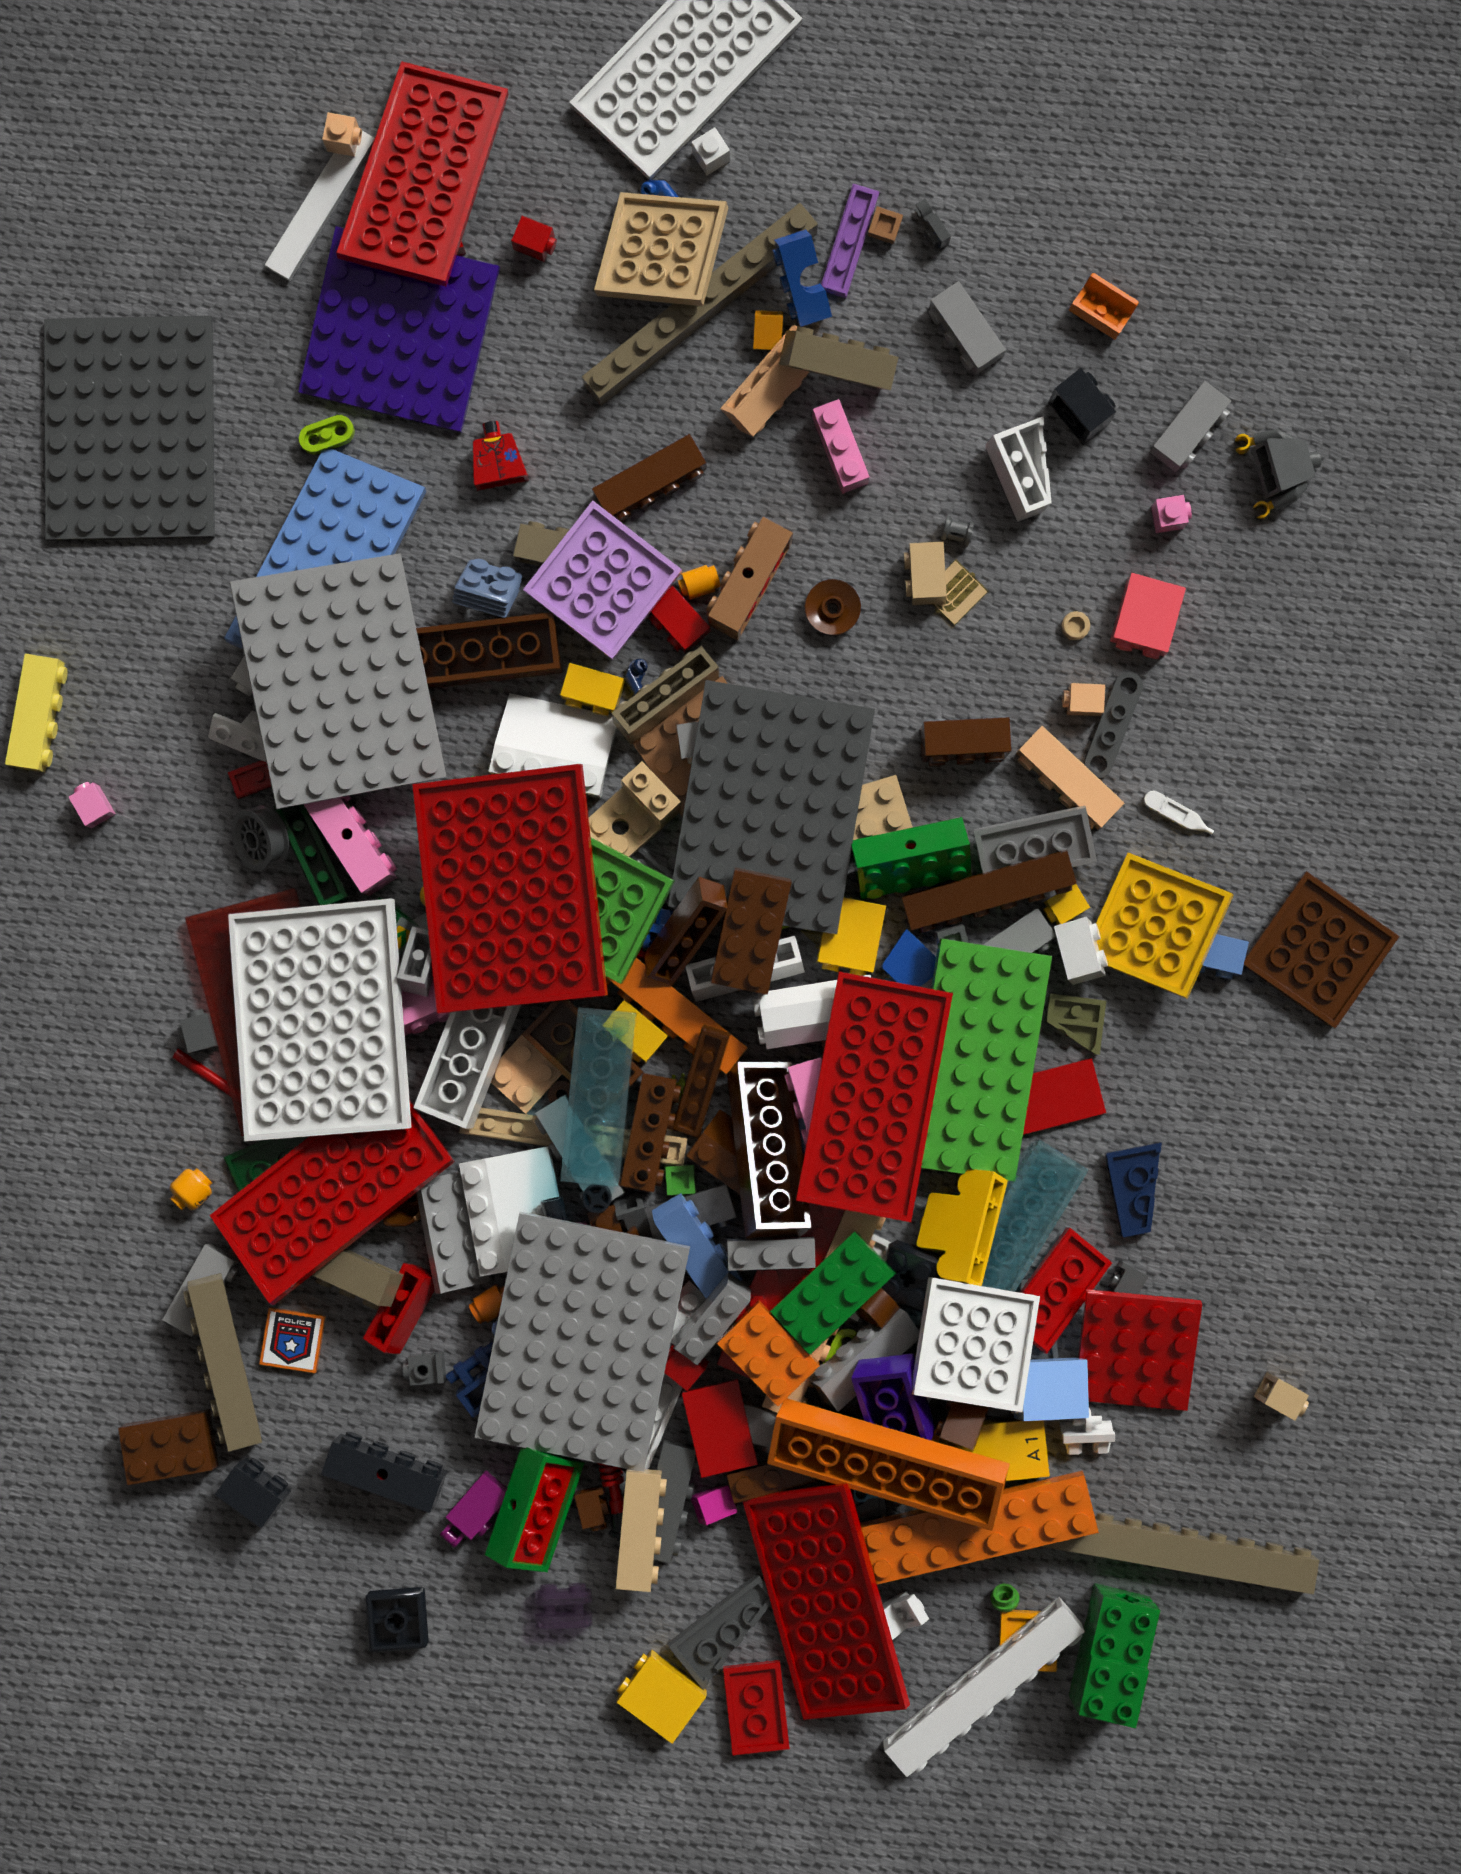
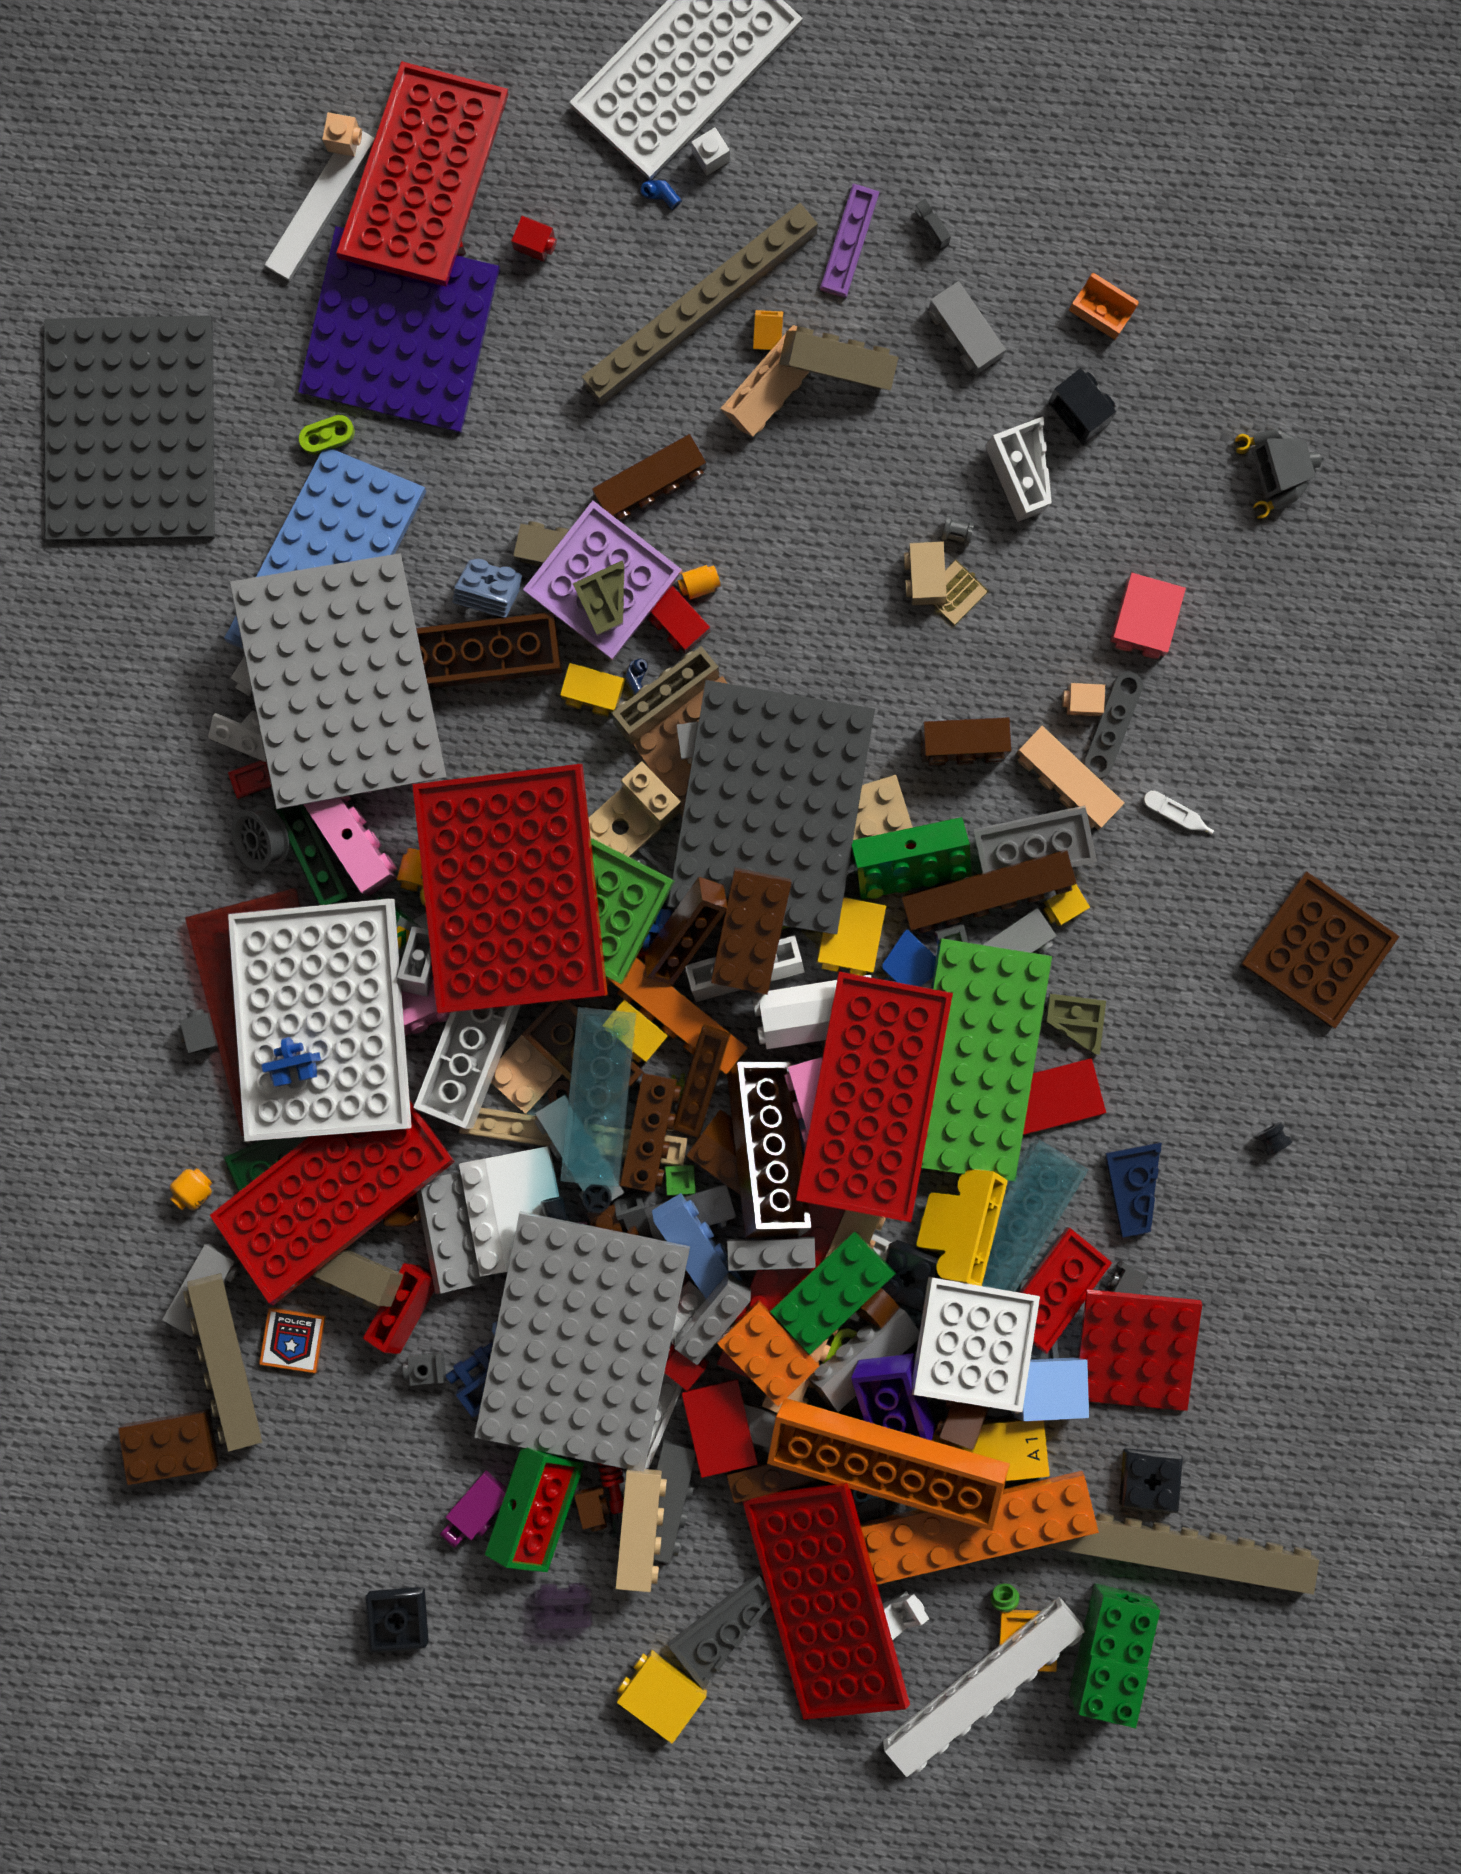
(35, 713): light yellow brick -> none
(91, 804): bright pink brick -> none
(202, 1071): red bar -> none
(253, 1491): black brick -> none
(304, 1063): none -> blue hips
(384, 1471): black brick -> none
(410, 870): none -> light orange brick
(487, 1304): orange brick -> none
(496, 459): red torso -> none
(553, 735): white piece -> none
(603, 597): none -> olive wing
(661, 249): tan plate -> none
(713, 1504): dark pink brick -> none
(750, 578): medium nougat brick -> none
(756, 1707): red plate -> none
(794, 255): blue arch -> none
(832, 592): reddish brown dish -> none
(840, 446): bright pink brick -> none
(885, 225): medium nougat plate -> none
(1075, 625): tan tile -> none
(1080, 950): white brick -> none
(1087, 1430): white hips -> none
(1137, 1467): none -> black brick
(1160, 924): yellow plate -> none
(1170, 513): bright pink brick -> none
(1191, 427): light grey brick -> none
(1226, 957): medium blue brick -> none
(1274, 1138): none -> black wheel
(1282, 1396): tan brick -> none

